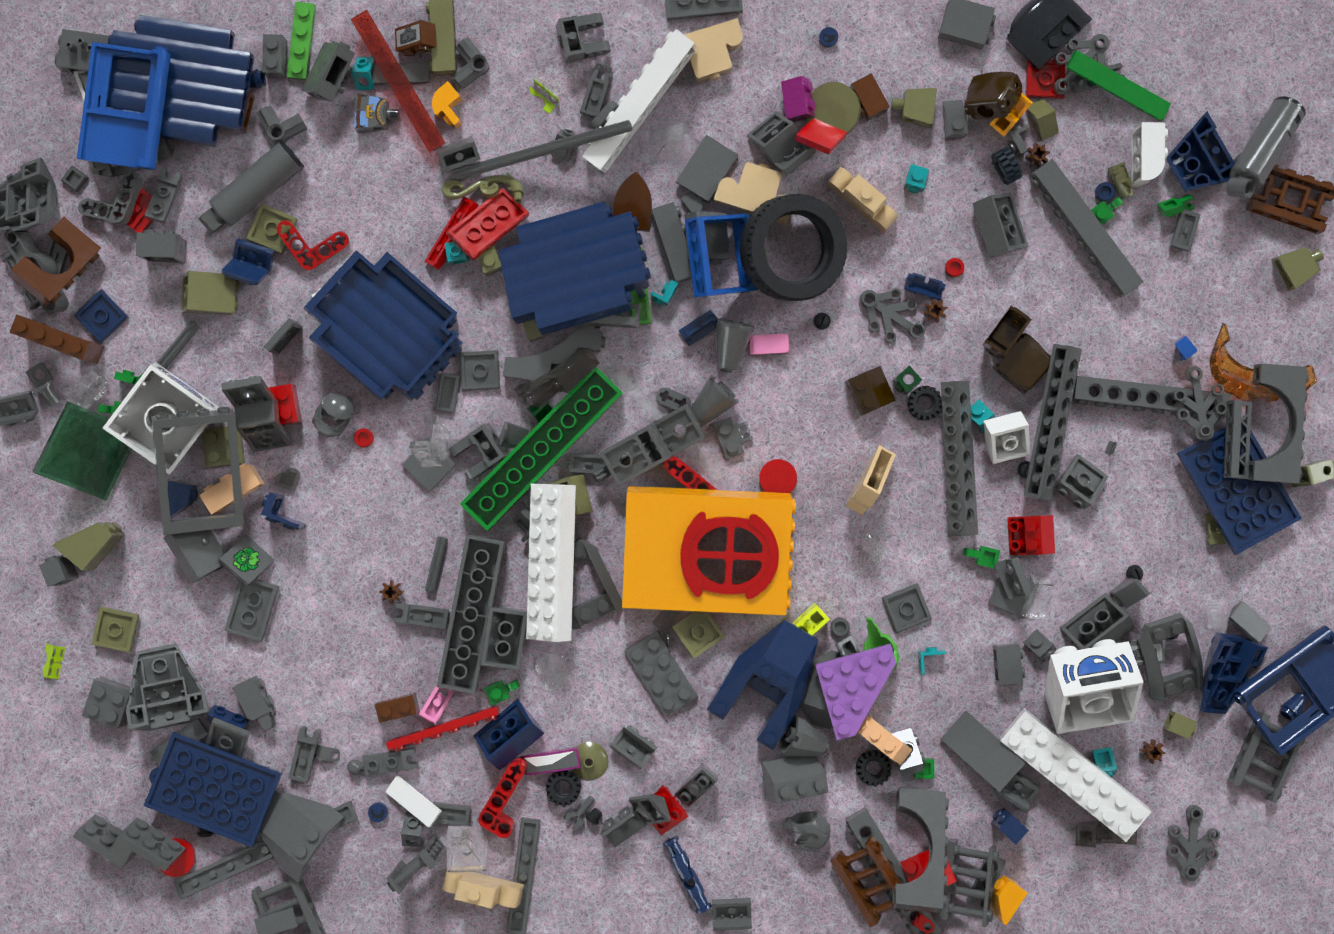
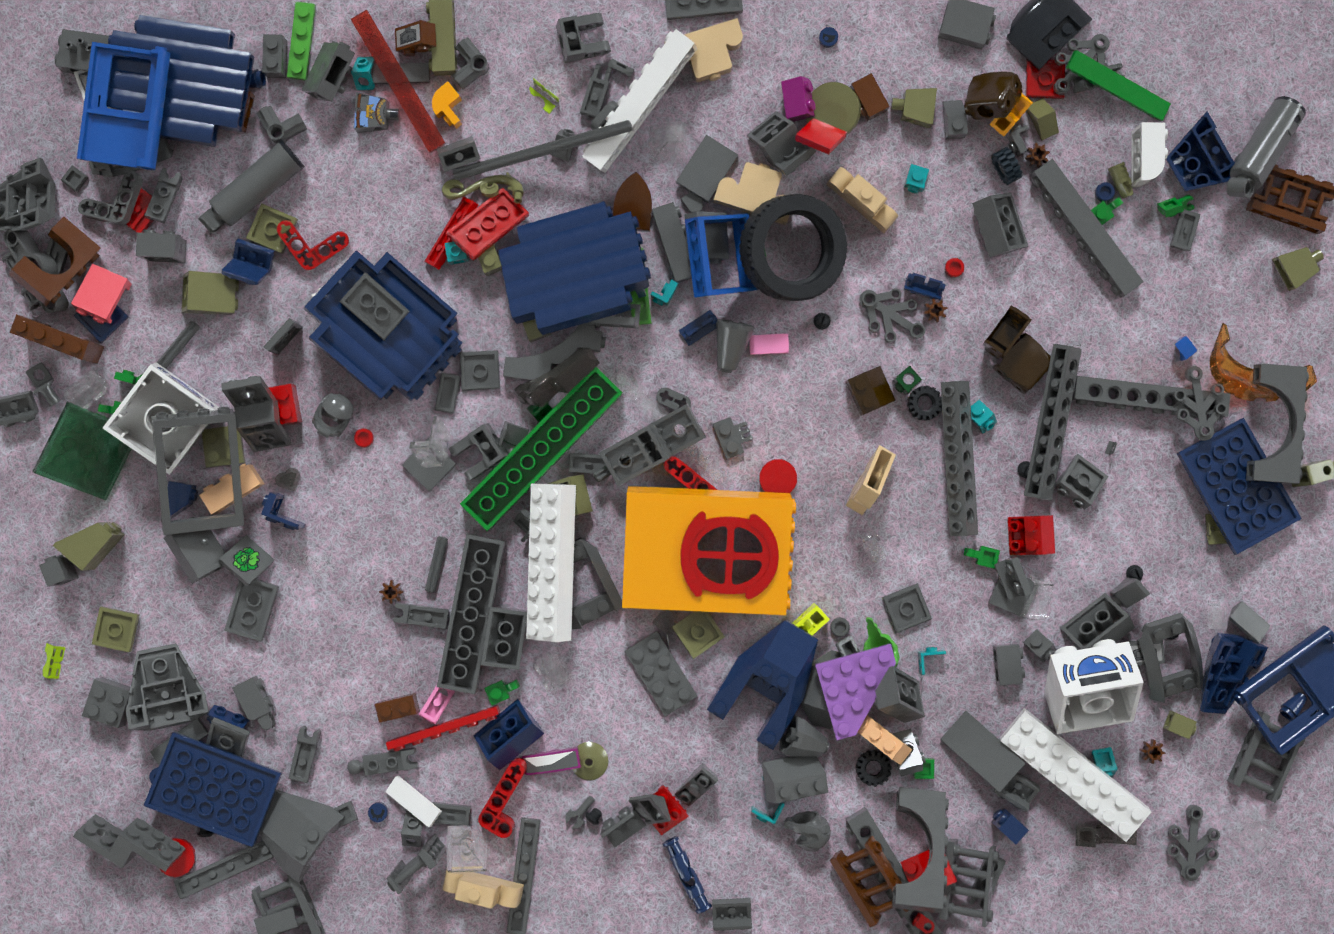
(100, 294): none -> coral panel
(326, 752): dark grey piece -> none
(374, 306): none -> dark grey tile
(560, 799): black tyre -> none
(621, 67): none -> dark grey piece
(633, 746): dark grey bracket -> none
(712, 401): dark grey cone -> none
(764, 817): none -> teal bracket
(899, 696): none -> dark grey slope
(1006, 898): light orange slope -> none
(1007, 437): white brick -> none
(1234, 439): dark grey fence -> none

